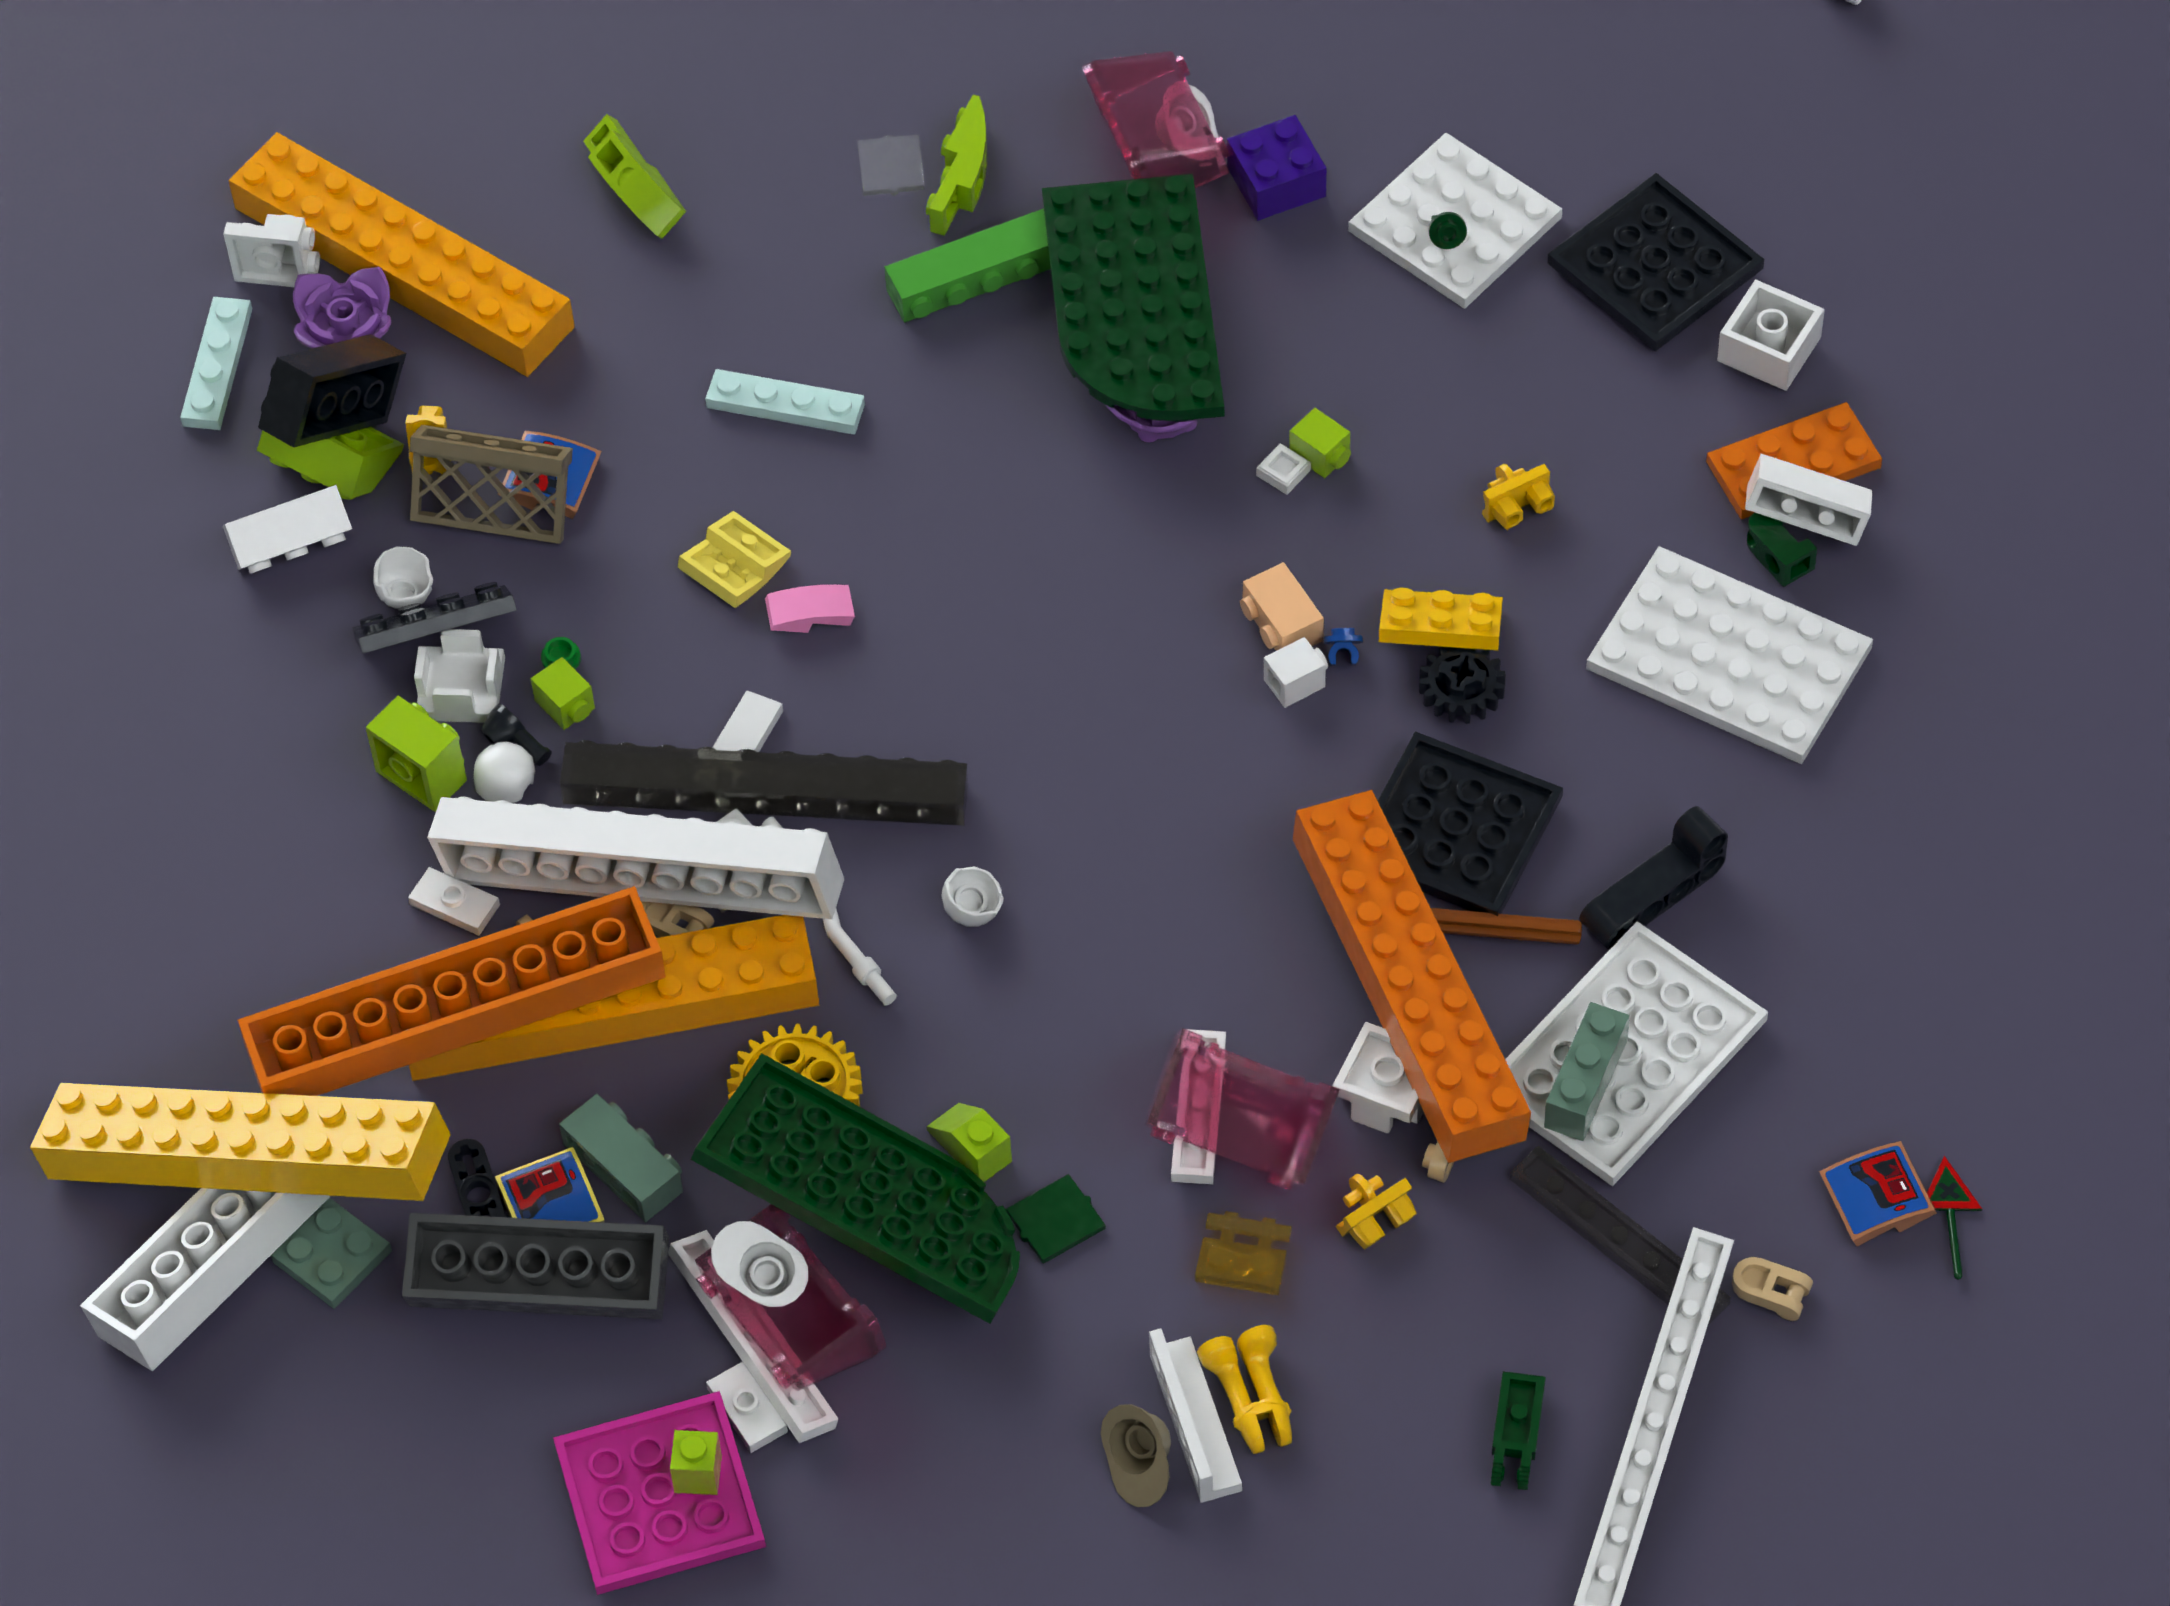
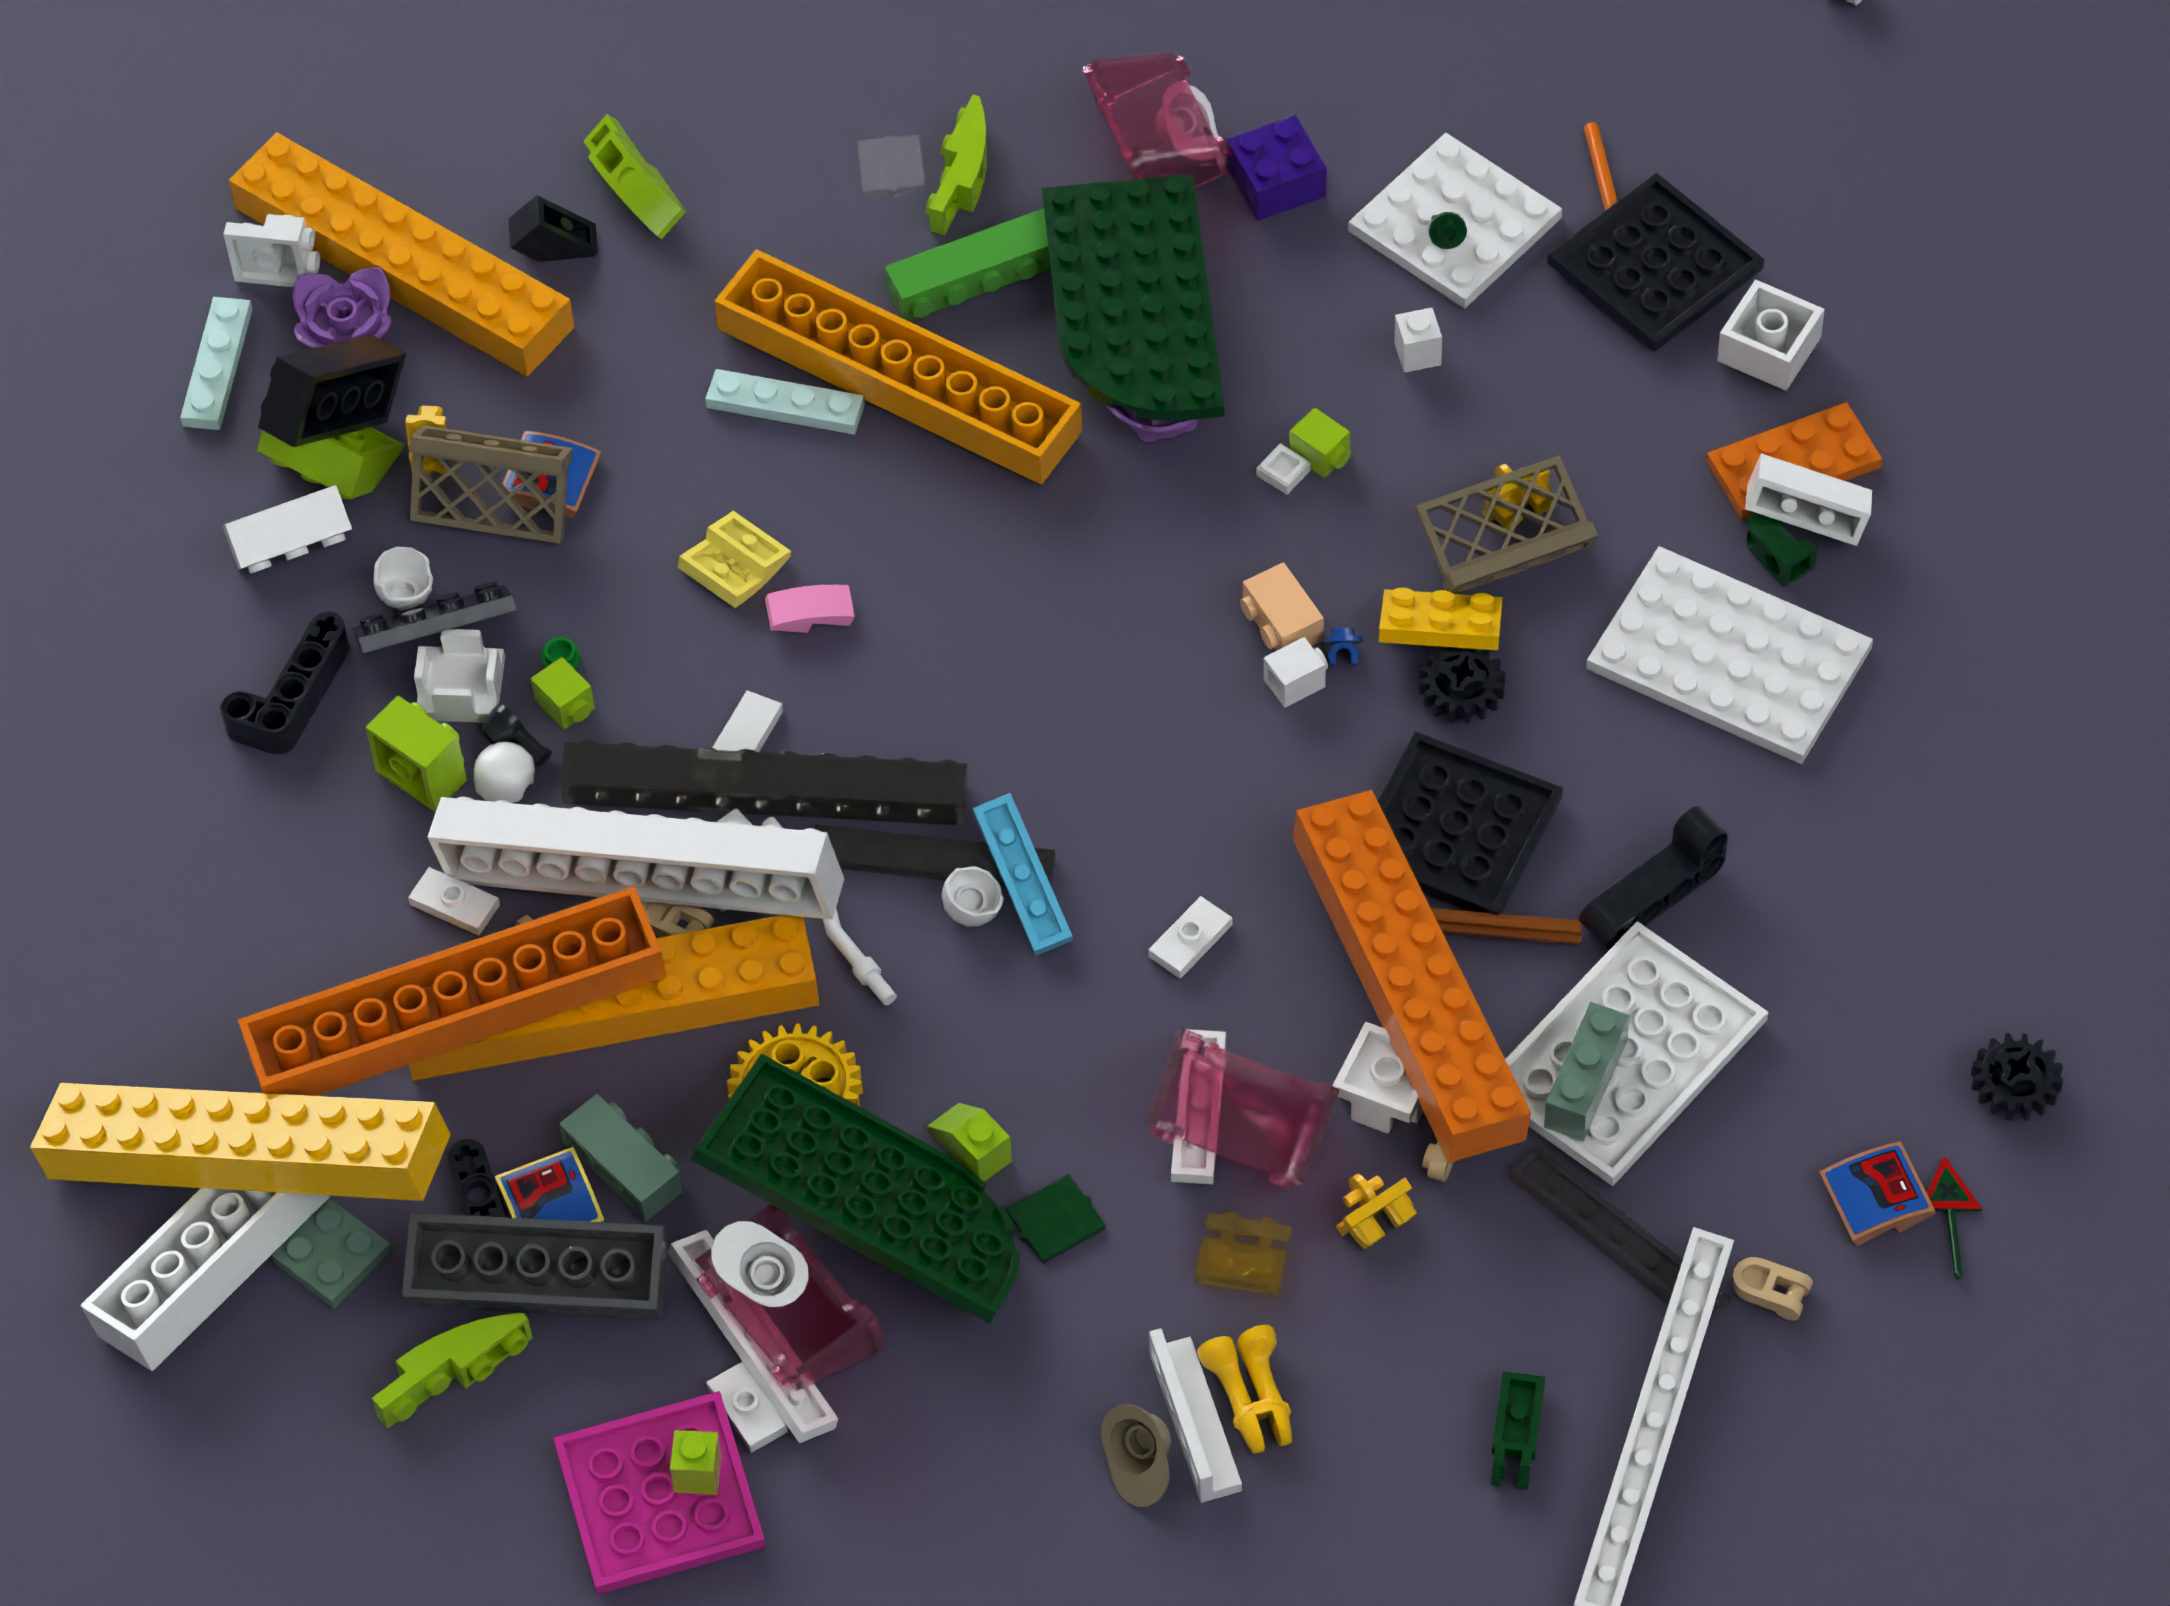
(321, 647): none -> black beam
(460, 1353): none -> lime slope
(551, 232): none -> black slope
(899, 366): none -> light orange brick
(915, 854): none -> clear smoke tile
(1023, 874): none -> medium azure plate
(1190, 937): none -> white plate
(1418, 340): none -> white brick
(1516, 557): none -> dark tan fence
(1600, 165): none -> orange bar
(2025, 1090): none -> black gear

